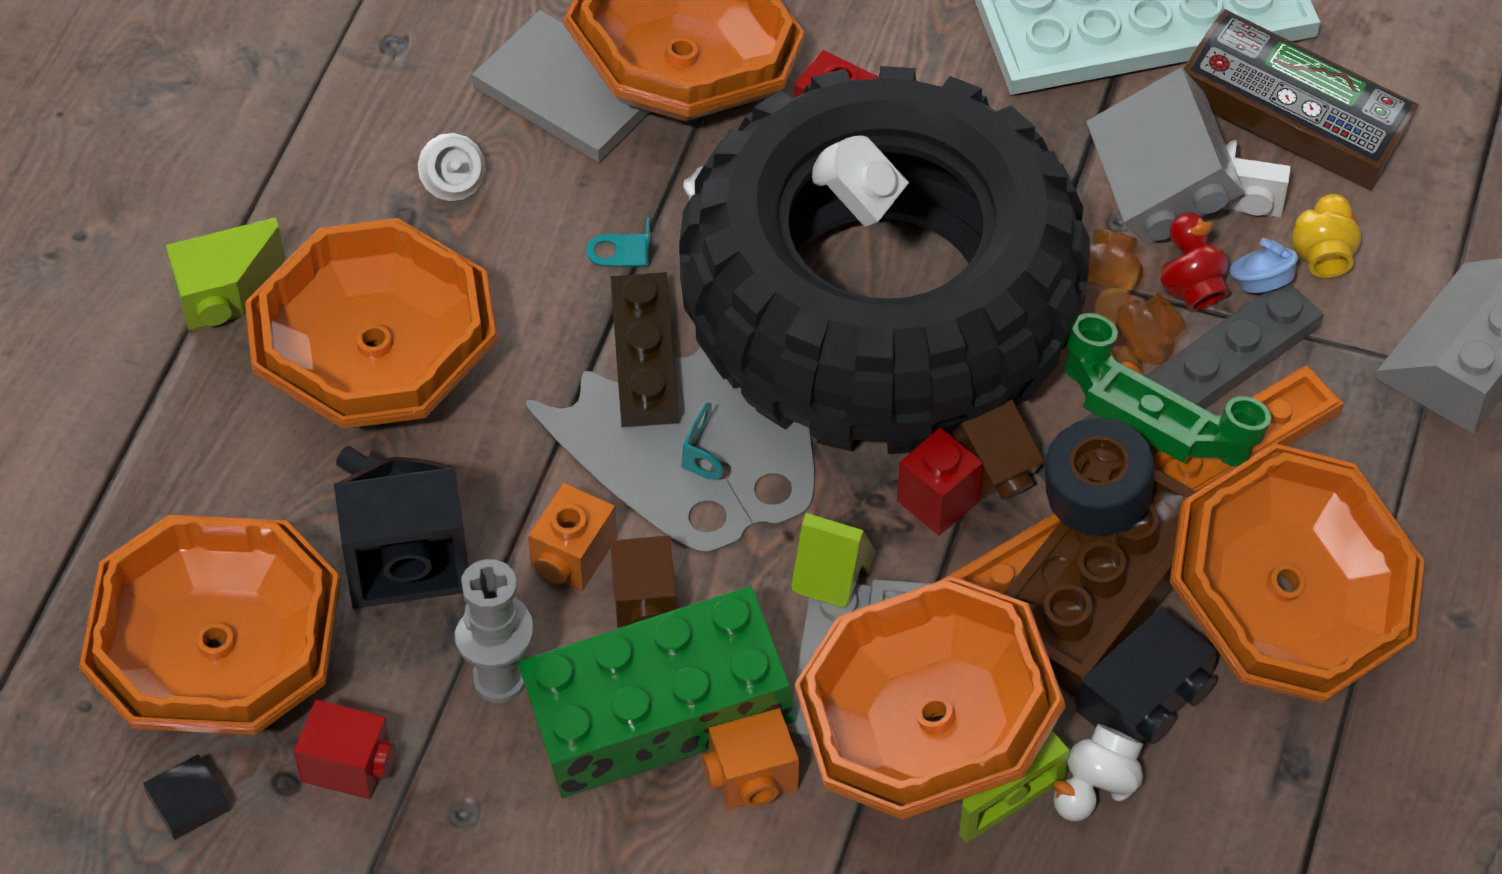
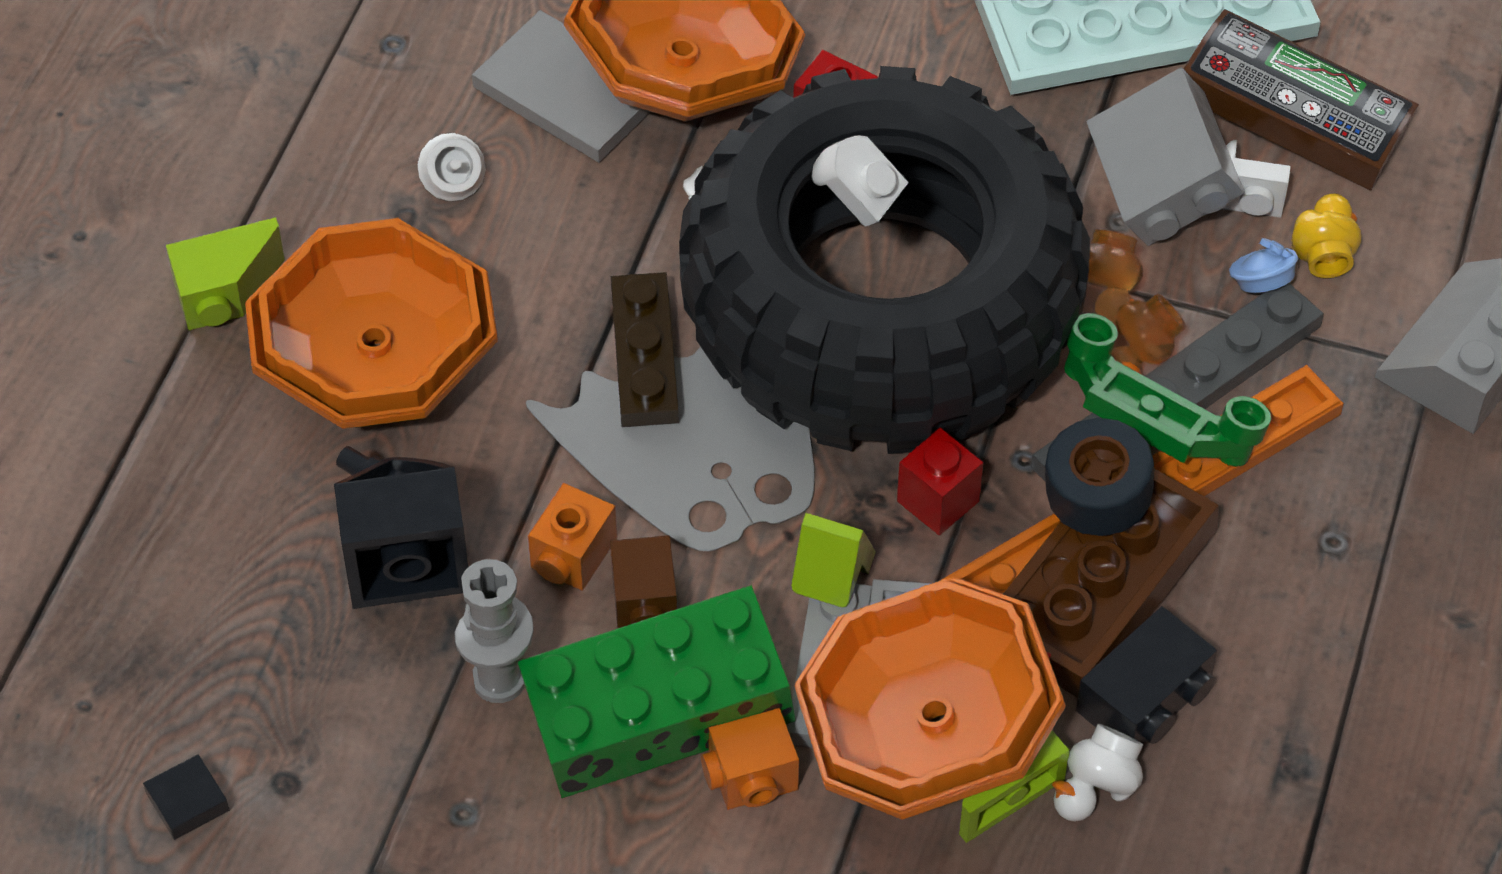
(204, 584): orange rock -> none
(344, 749): red brick -> none
(631, 249): teal piece -> none
(690, 452): teal piece -> none
(1004, 447): reddish brown brick -> none
(1199, 271): red animal -> none
(1336, 546): orange rock -> none

